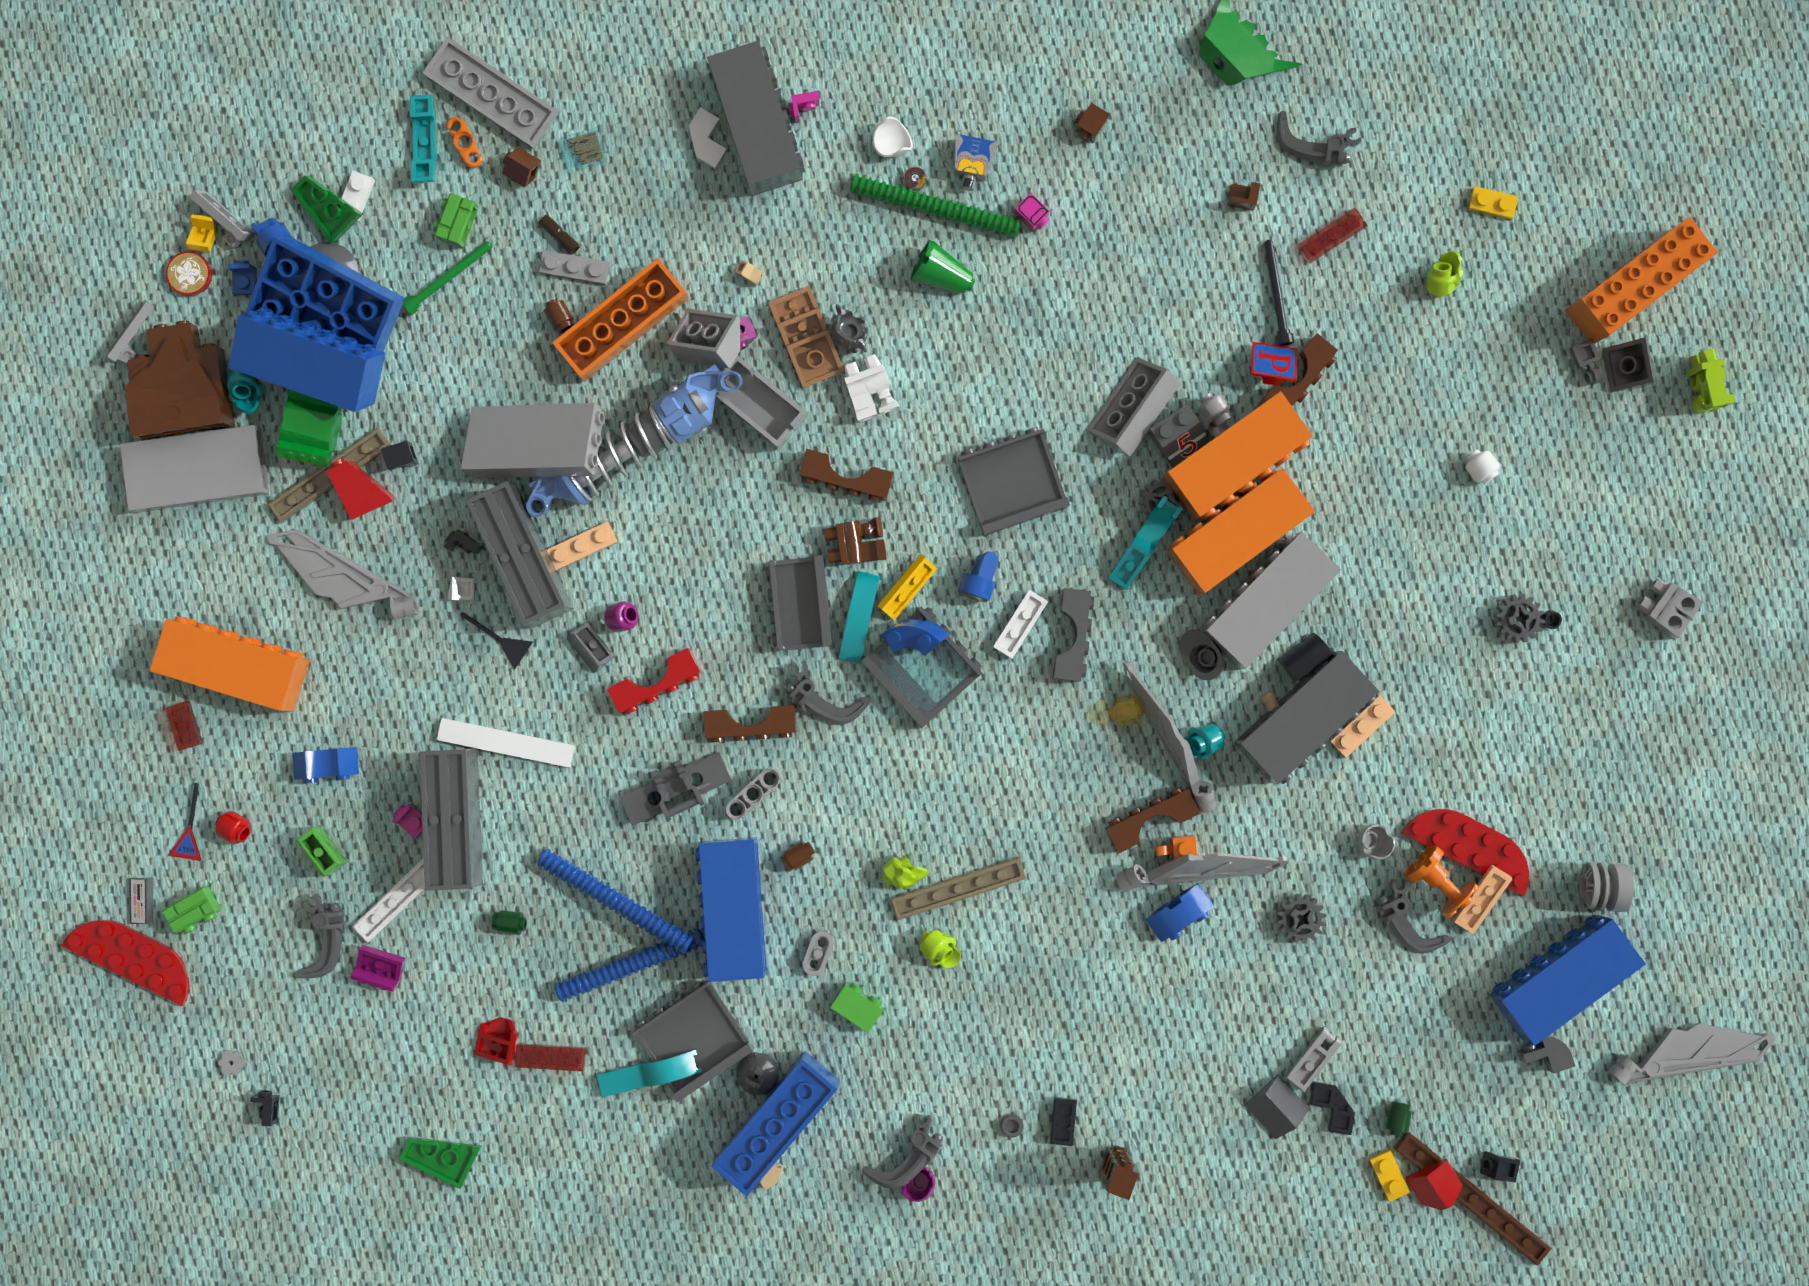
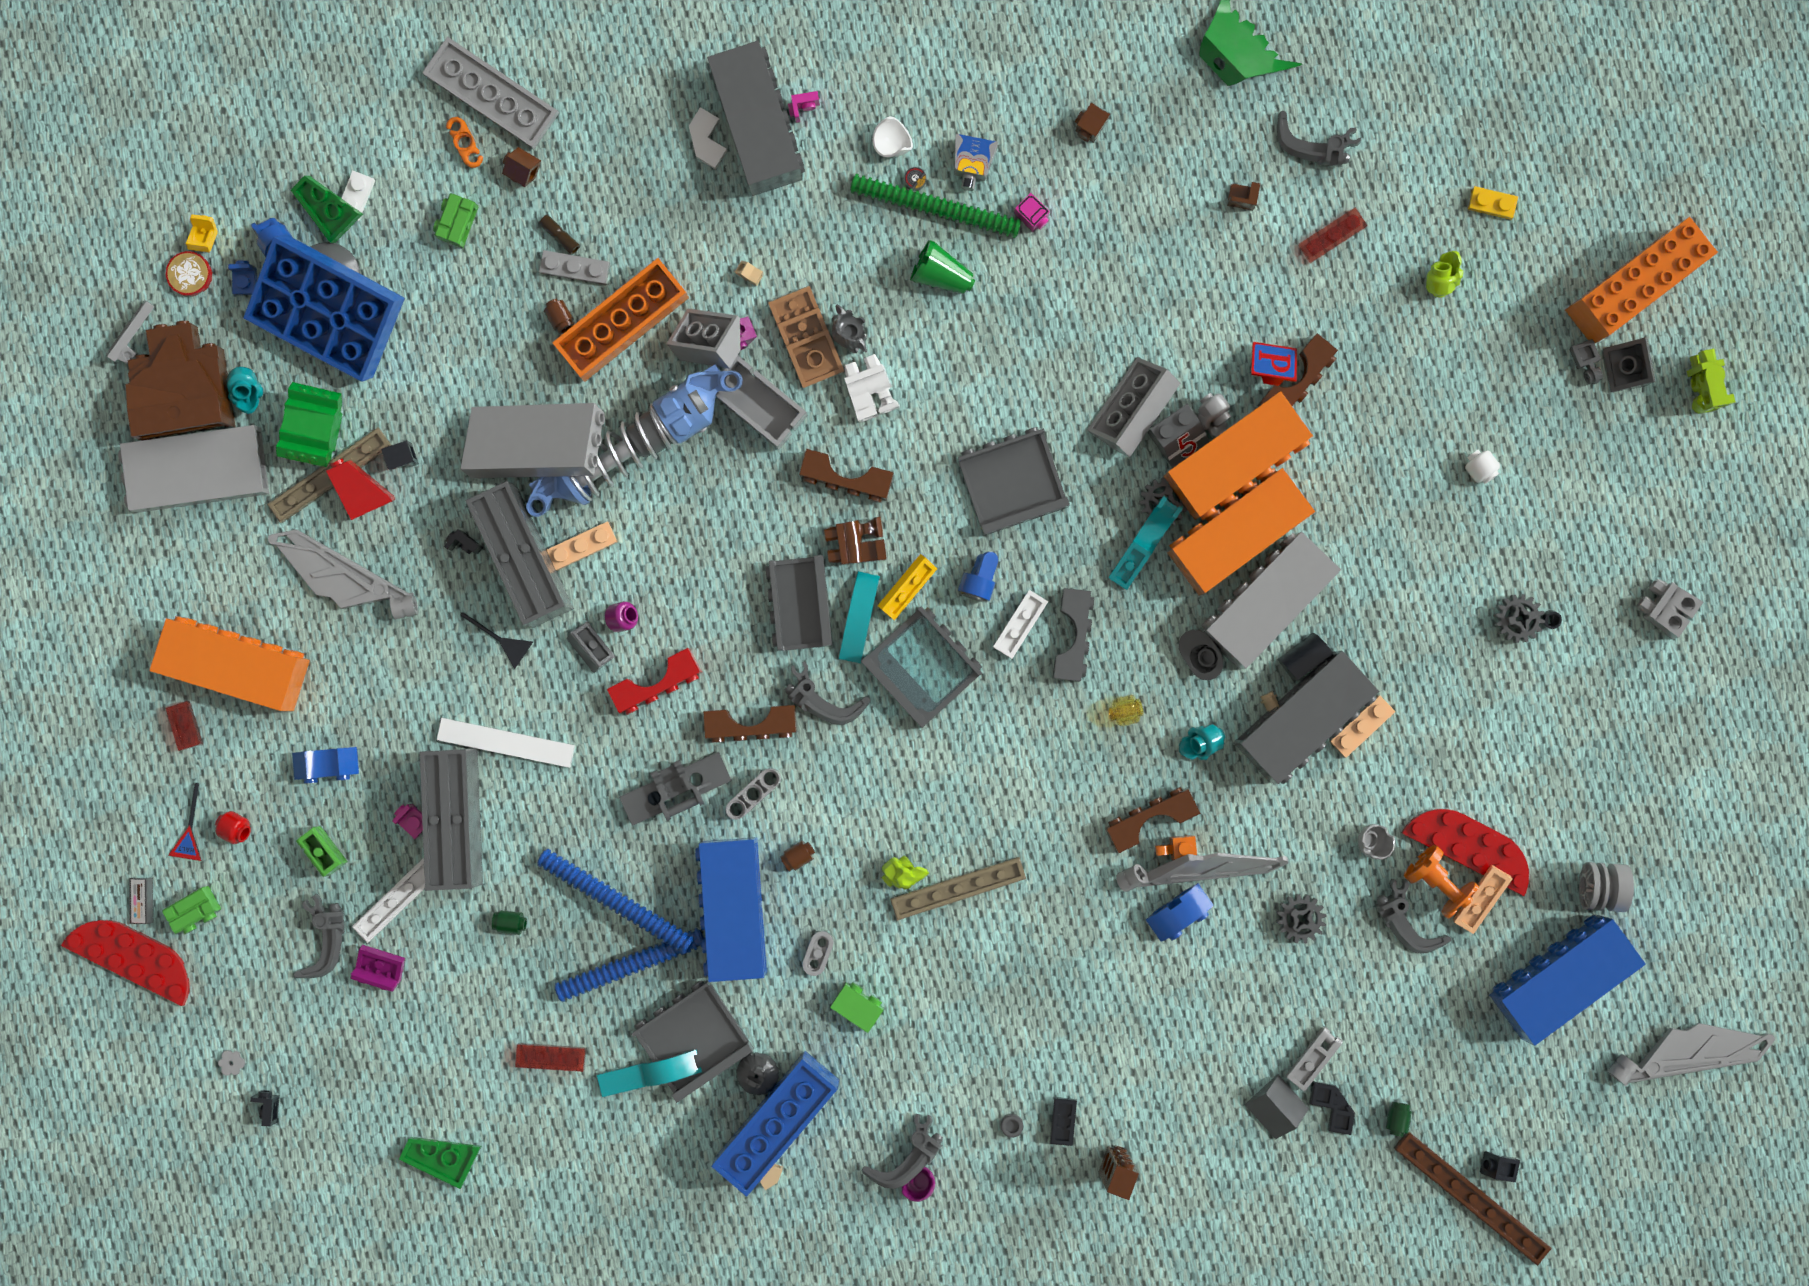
(236, 230): light grey hinge -> none
(306, 359): blue brick -> none
(413, 302): green piece -> none
(424, 139): teal slope -> none
(461, 588): white slope -> none
(496, 1040): red slope -> none
(583, 150): piece -> none
(914, 634): blue brick -> none
(940, 949): lime head -> none
(1173, 741): light grey wing -> none
(1284, 336): black piece -> none
(1389, 1175): yellow plate -> none
(1436, 1185): red slope -> none
(1552, 1050): dark grey brick -> none

